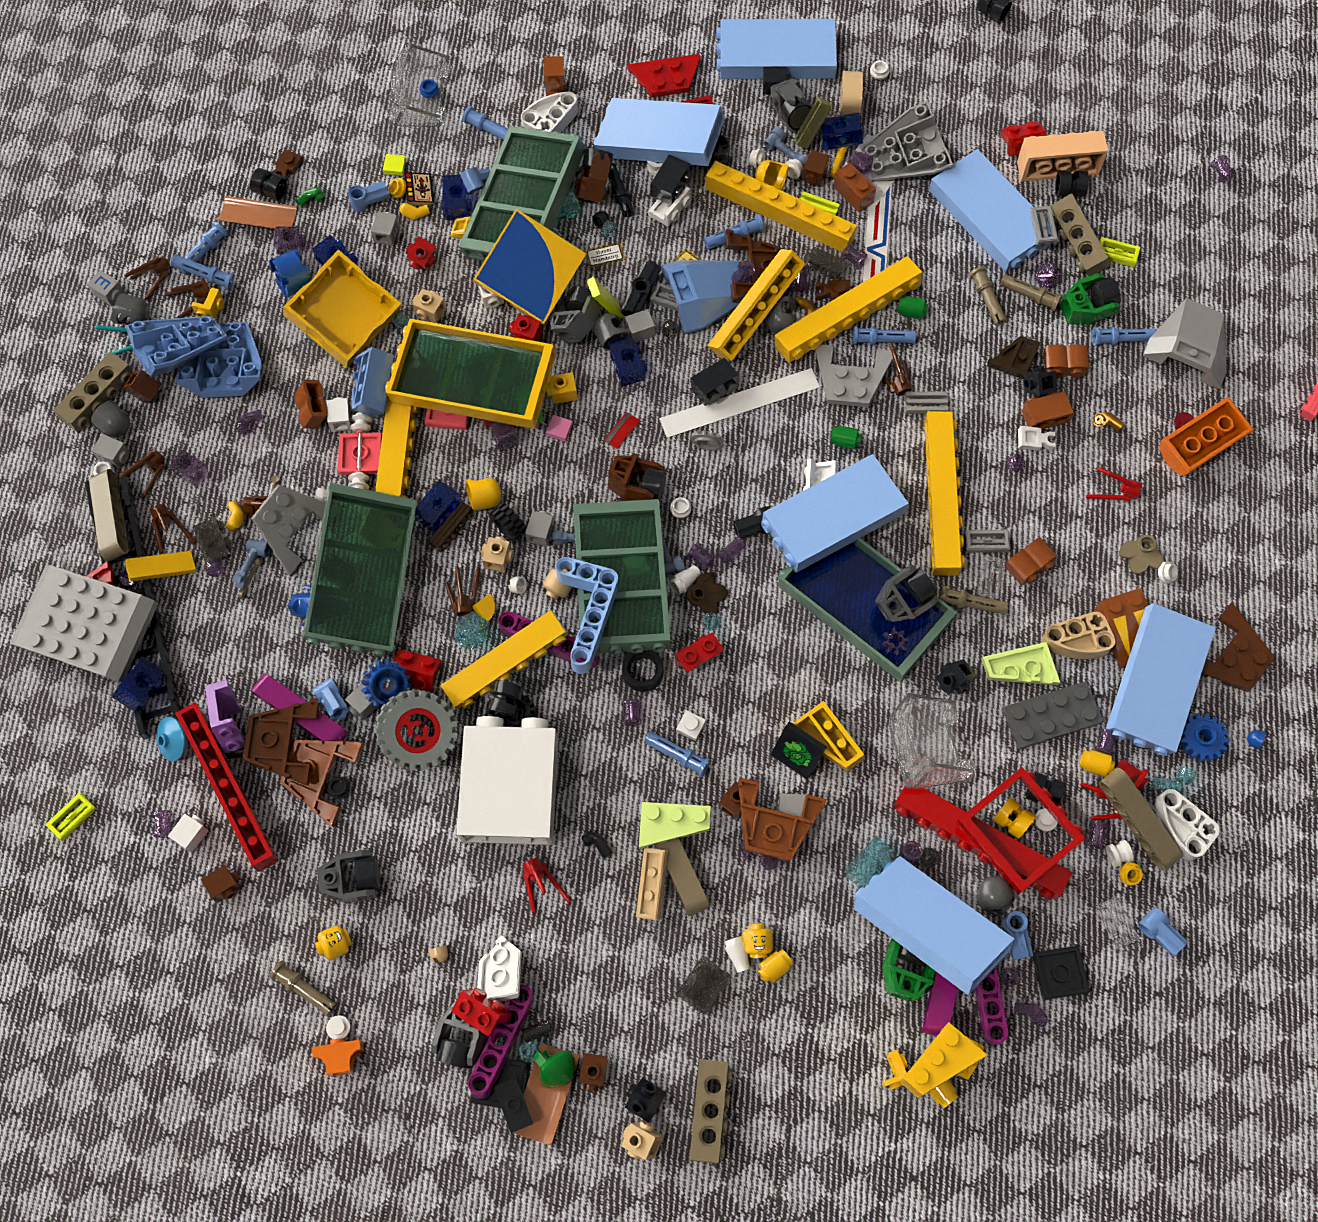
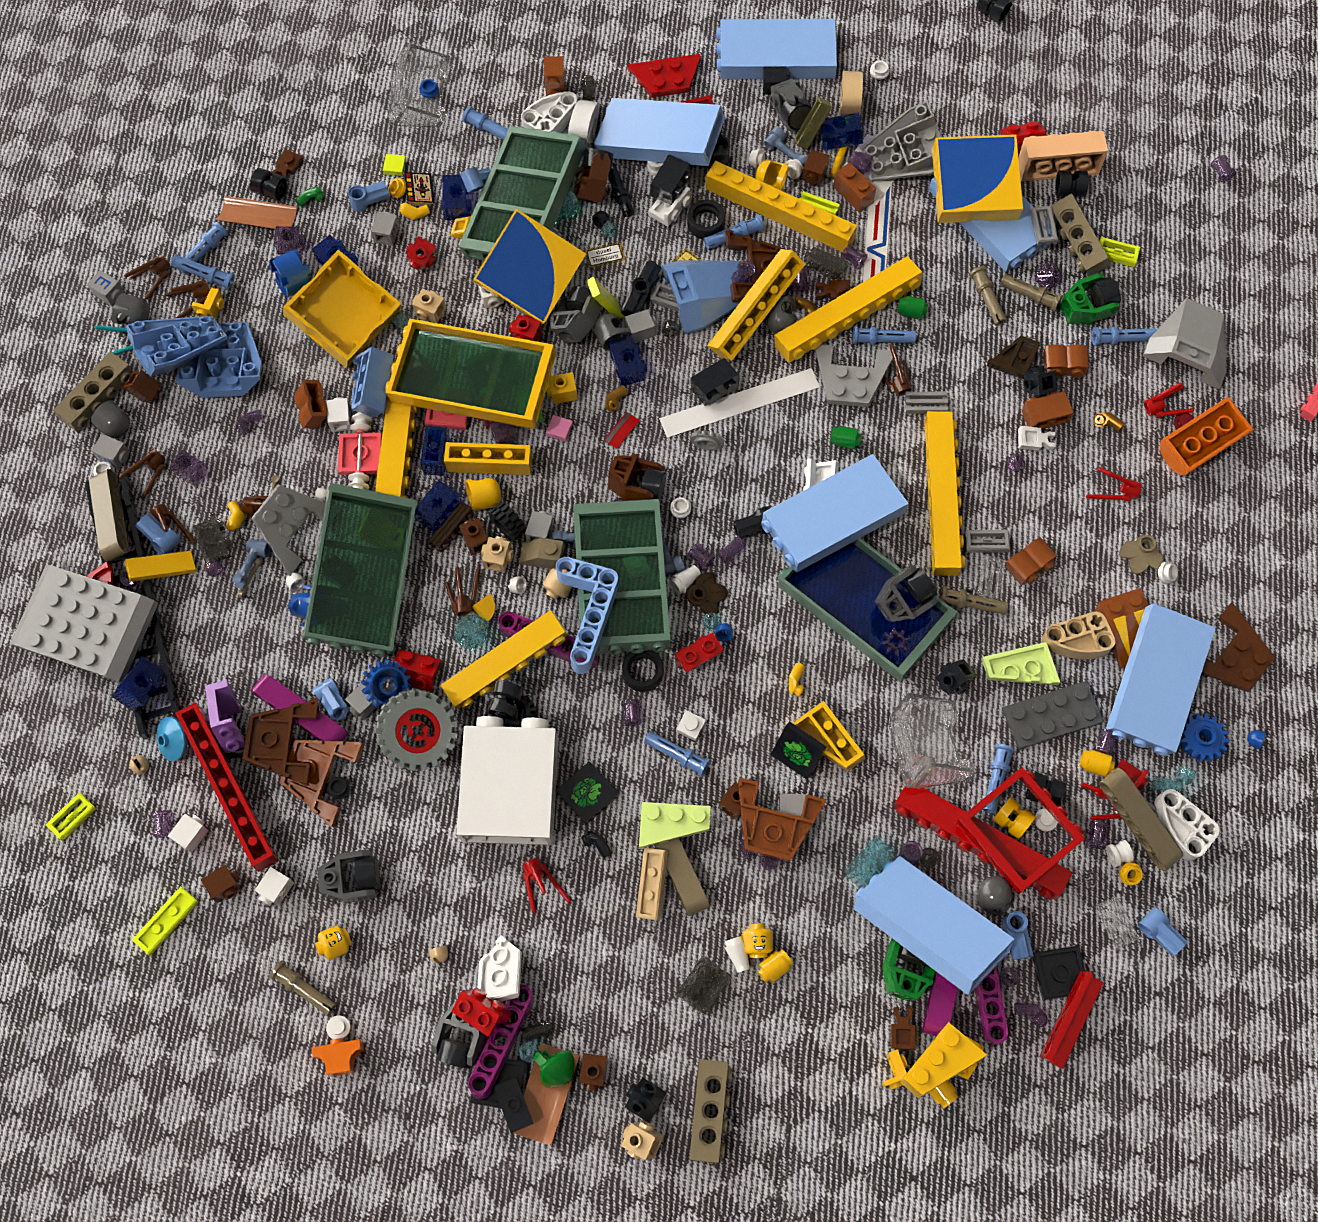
(143, 761): none -> tan hinge
(161, 541): none -> medium blue piece
(165, 921): none -> neon yellow tile
(273, 887): none -> white brick
(295, 582): none -> white hinge
(434, 450): none -> clear blue brick
(473, 535): none -> reddish brown brick
(488, 458): none -> yellow brick
(542, 553): none -> dark tan slope
(584, 120): none -> white beam
(587, 793): none -> black tile
(588, 83): none -> clear smoke pin
(613, 397): none -> pearl gold arm
(705, 206): none -> black tyre
(719, 632): none -> blue hinge
(794, 677): none -> yellow arm
(902, 1034): none -> reddish brown plate
(977, 178): none -> tile
(999, 768): none -> medium blue pin
(1071, 1019): none -> red fence
(1156, 403): none -> red plant

